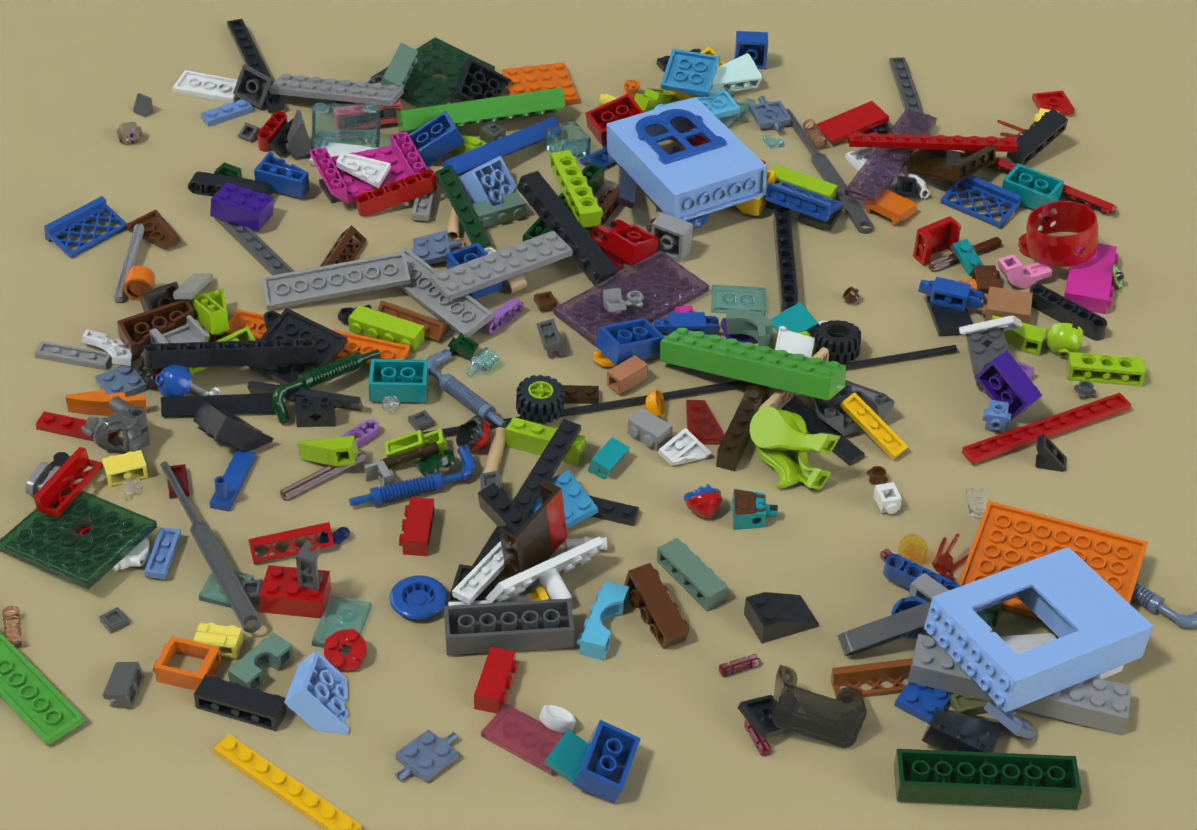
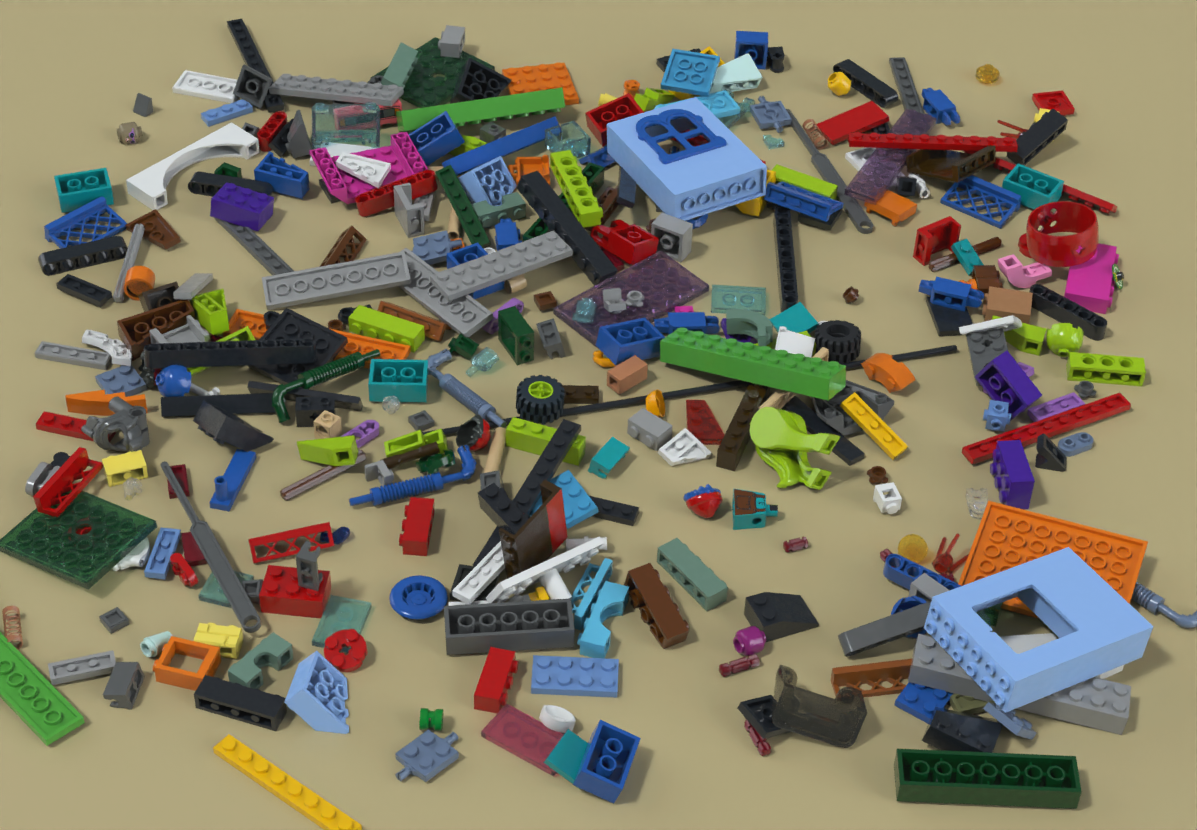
(81, 667): none -> light grey plate
(82, 255): none -> black beam
(83, 187): none -> teal brick
(84, 290): none -> black plate
(151, 184): none -> white arch
(153, 644): none -> light aqua cone
(183, 569): none -> red plate
(191, 550): none -> dark red tile
(327, 425): none -> tan brick
(336, 325): none -> reddish brown plate
(409, 216): none -> light grey panel
(436, 719): none -> green wheel
(452, 41): none -> light grey brick
(506, 234): none -> blue hinge
(516, 335): none -> dark green window
(527, 165): none -> orange piece
(574, 676): none -> medium blue plate
(583, 611): none -> medium azure fence
(585, 311): none -> clear light blue slope
(749, 641): none -> magenta head
(775, 59): none -> black piece
(795, 544): none -> dark red piece
(839, 83): none -> yellow head
(867, 83): none -> black beam
(888, 372): none -> orange brick
(939, 106): none -> blue hinge
(987, 74): none -> clear yellow plate
(1012, 474): none -> dark purple brick
(1054, 407): none -> medium lavender plate
(1075, 444): none -> sand blue plate

